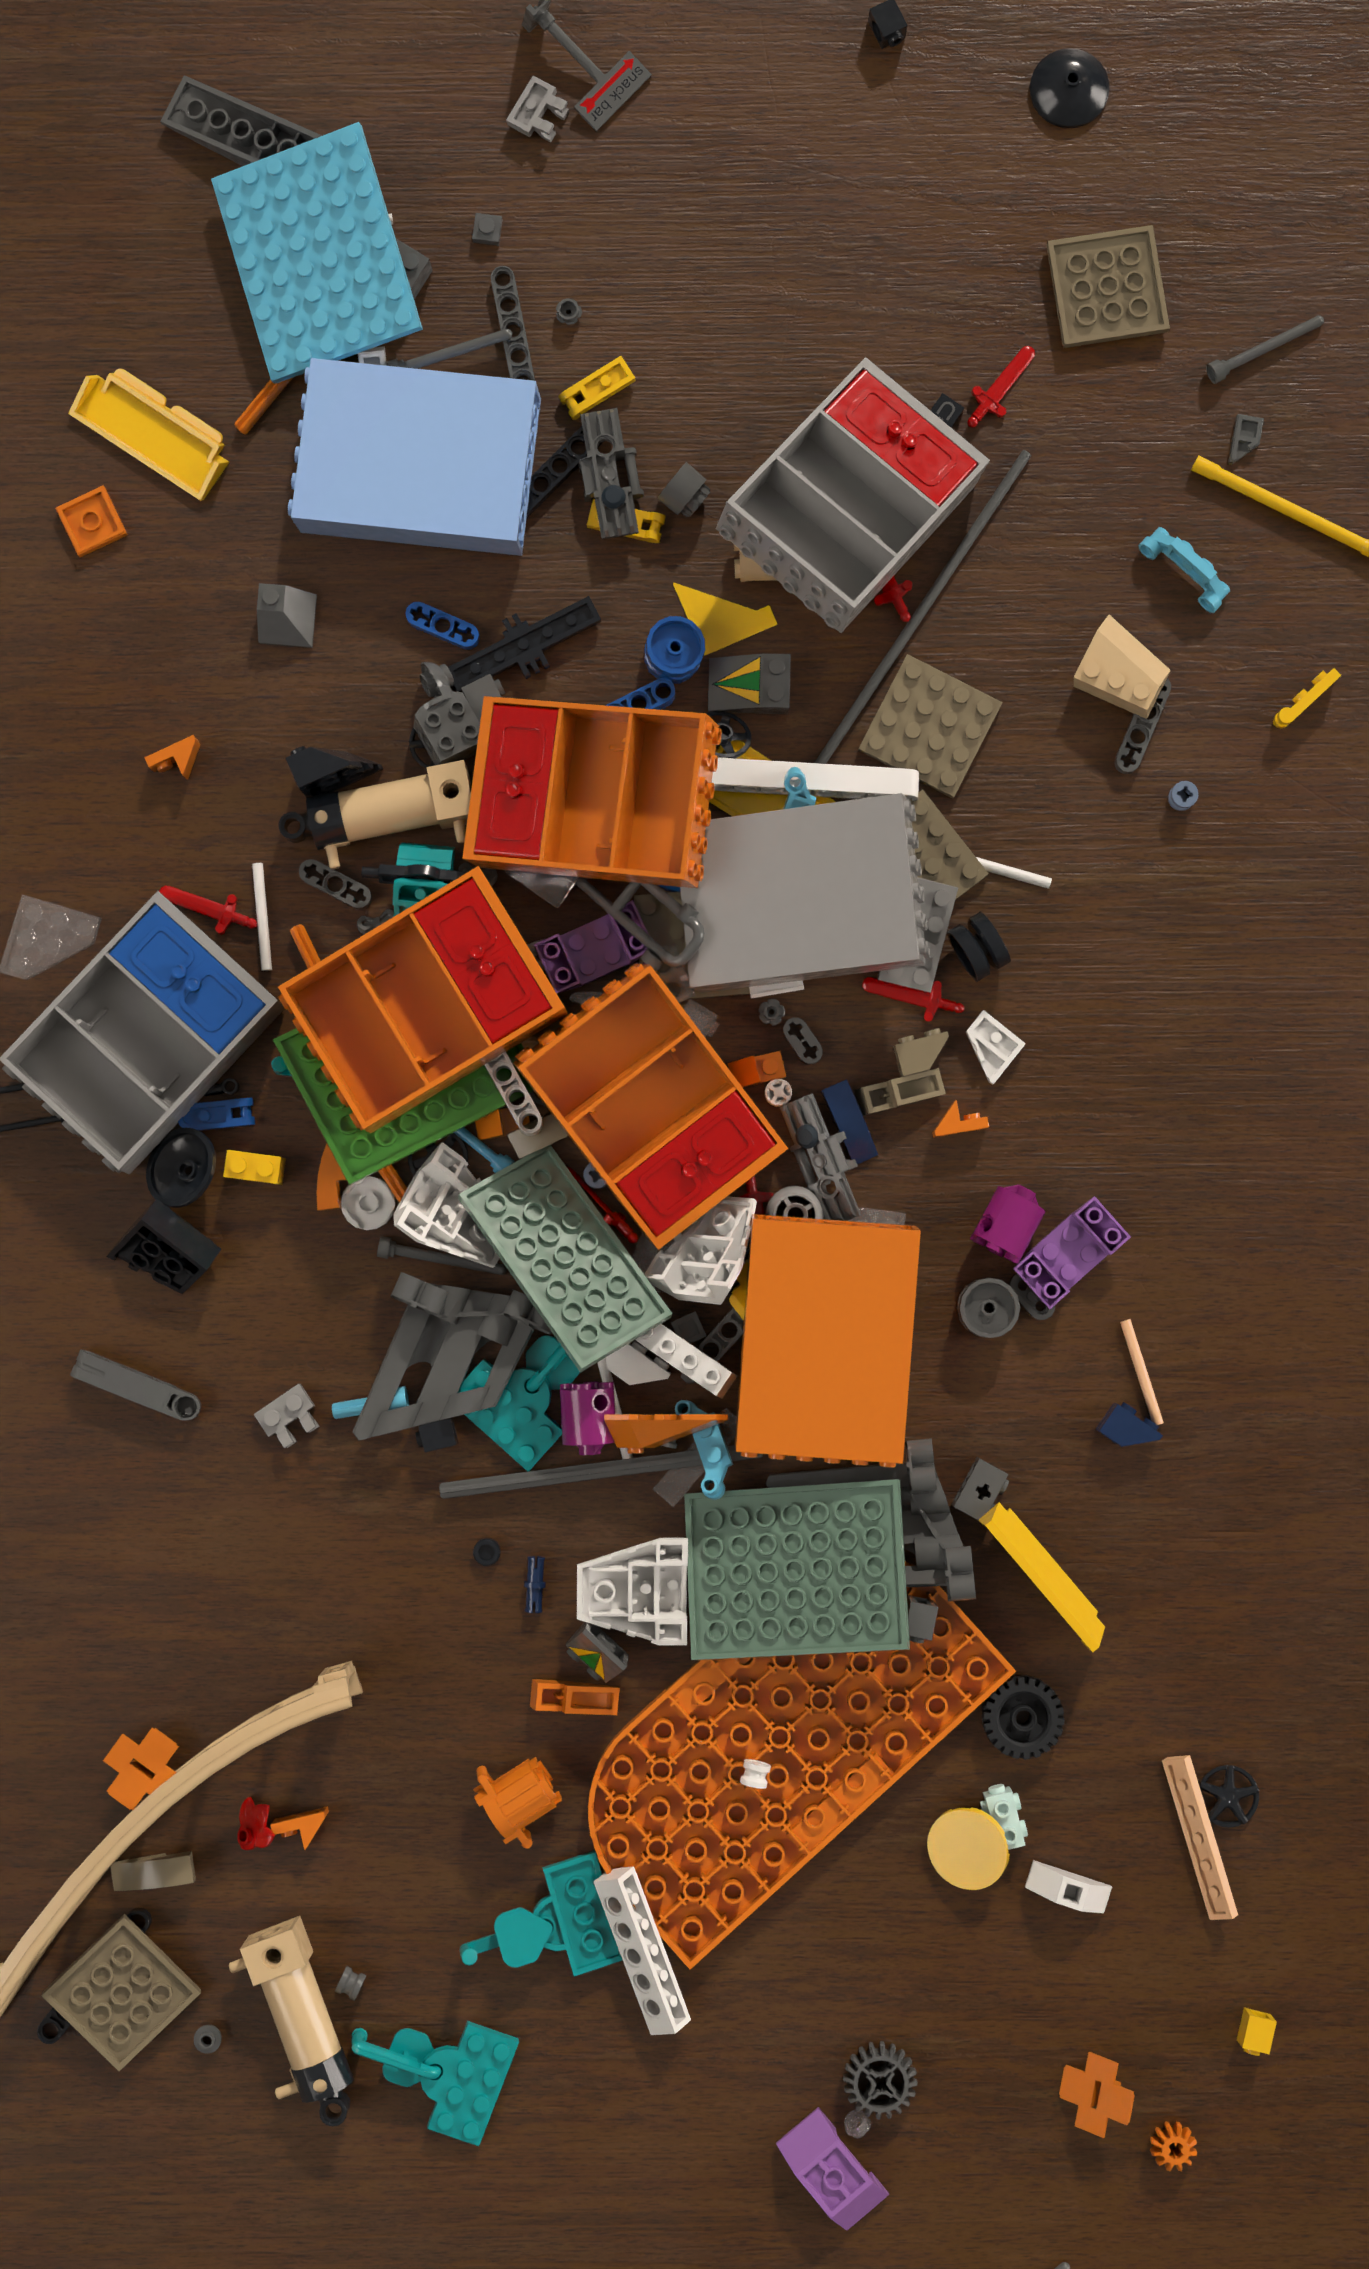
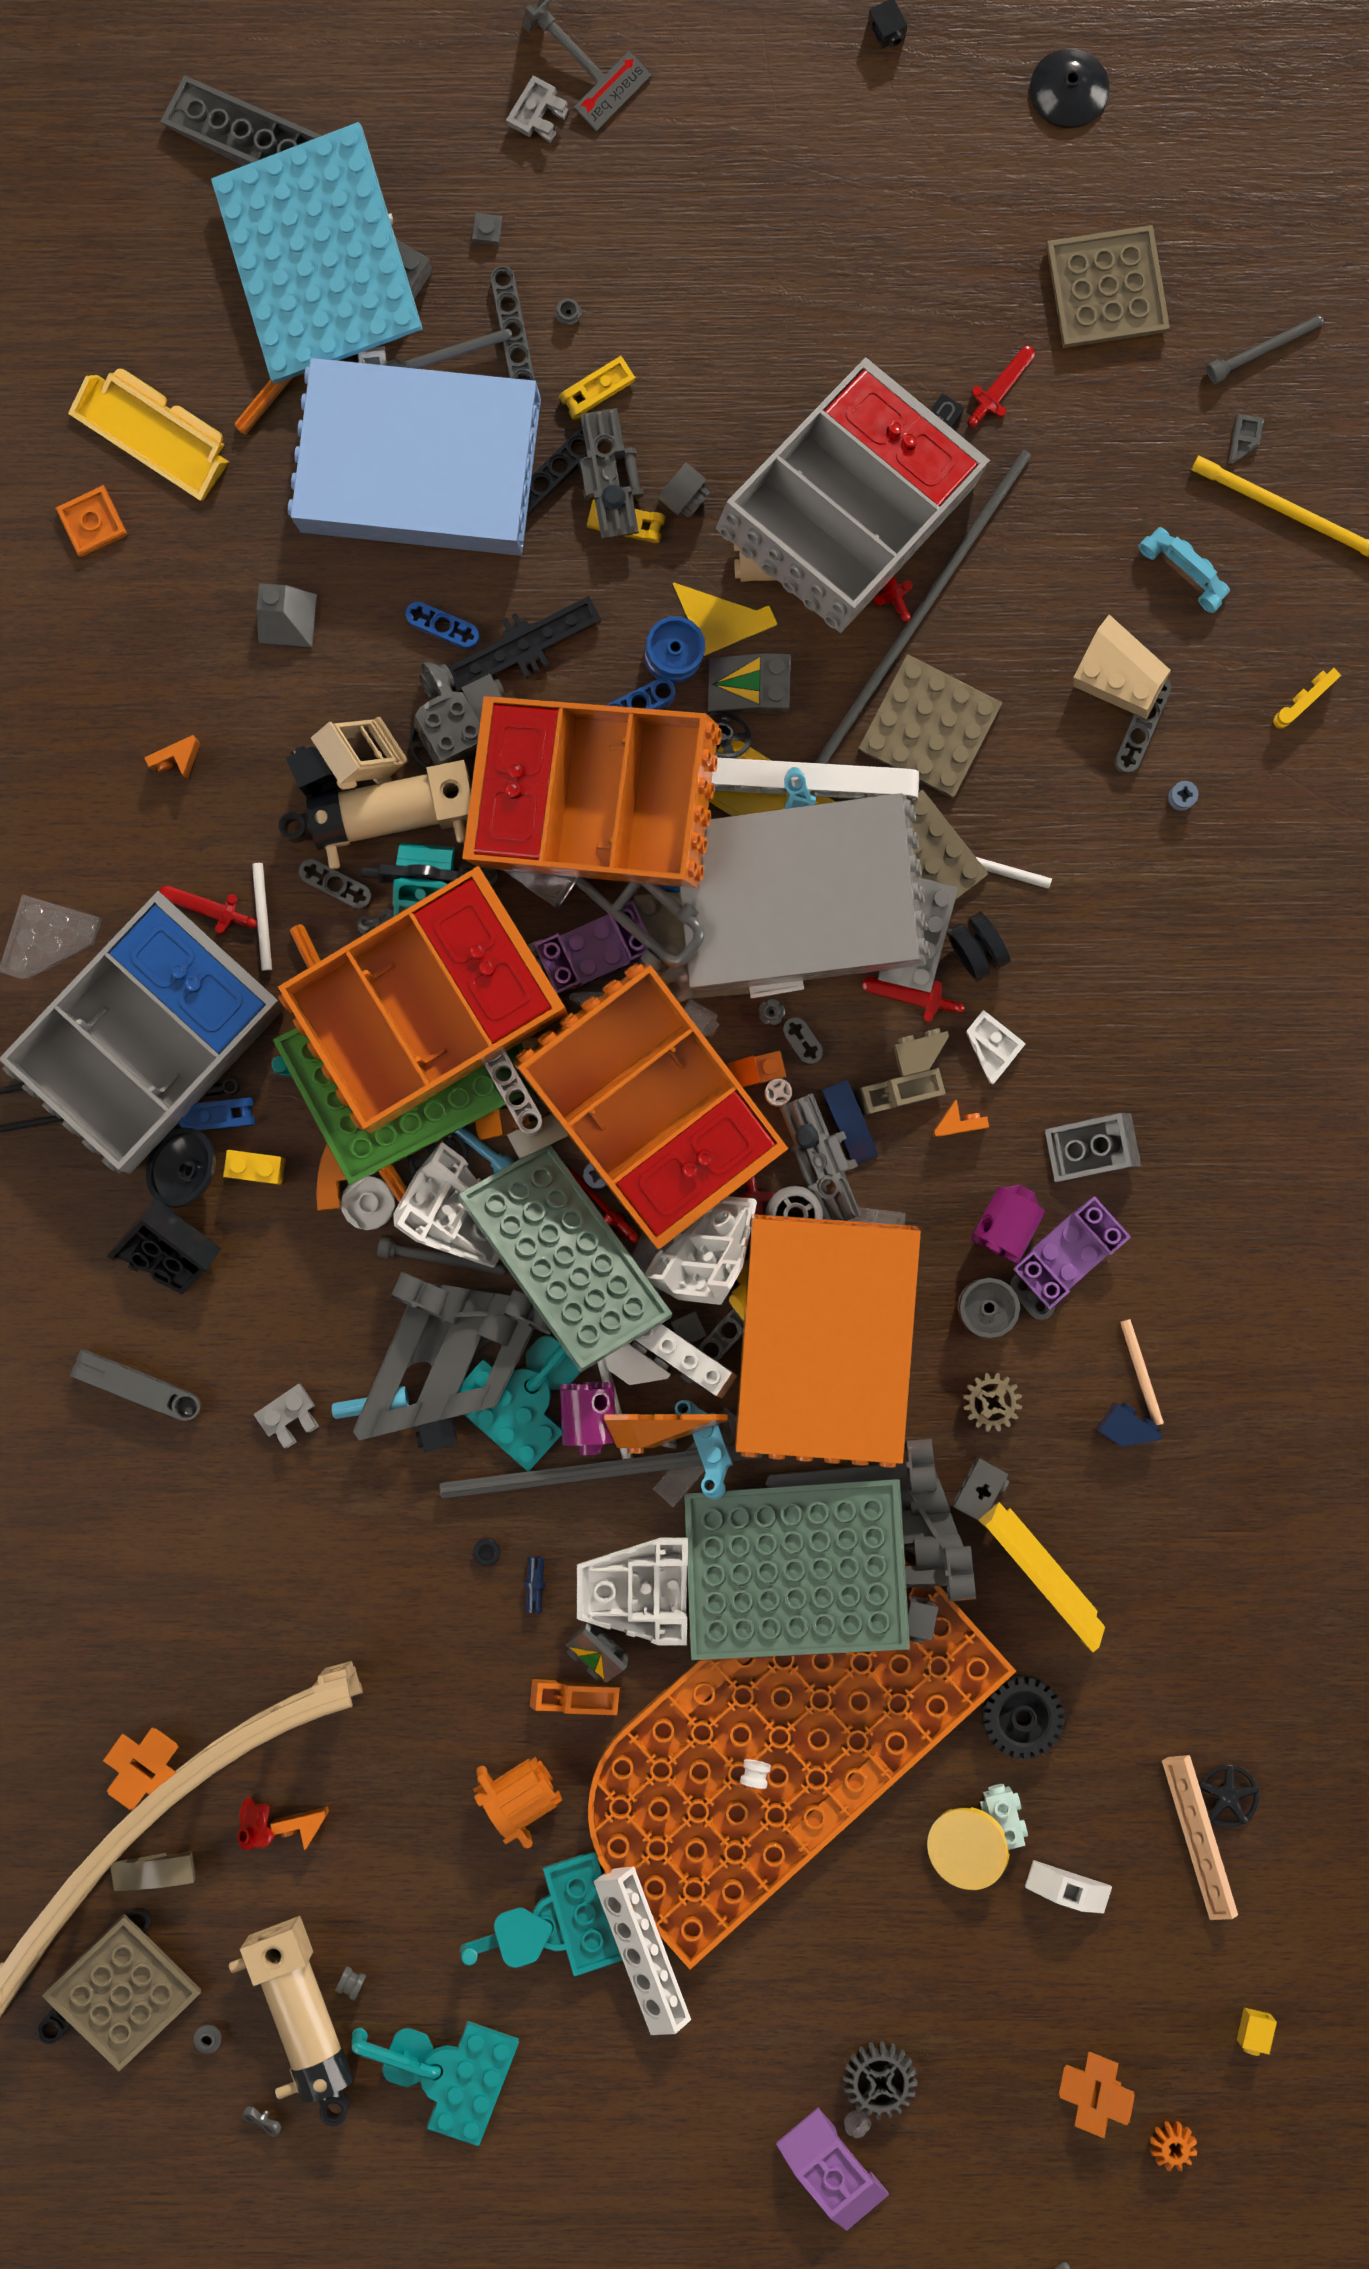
(251, 2115): none -> dark grey piece
(344, 762): none -> tan piece
(998, 1390): none -> dark tan gear
(1093, 1147): none -> dark grey slope

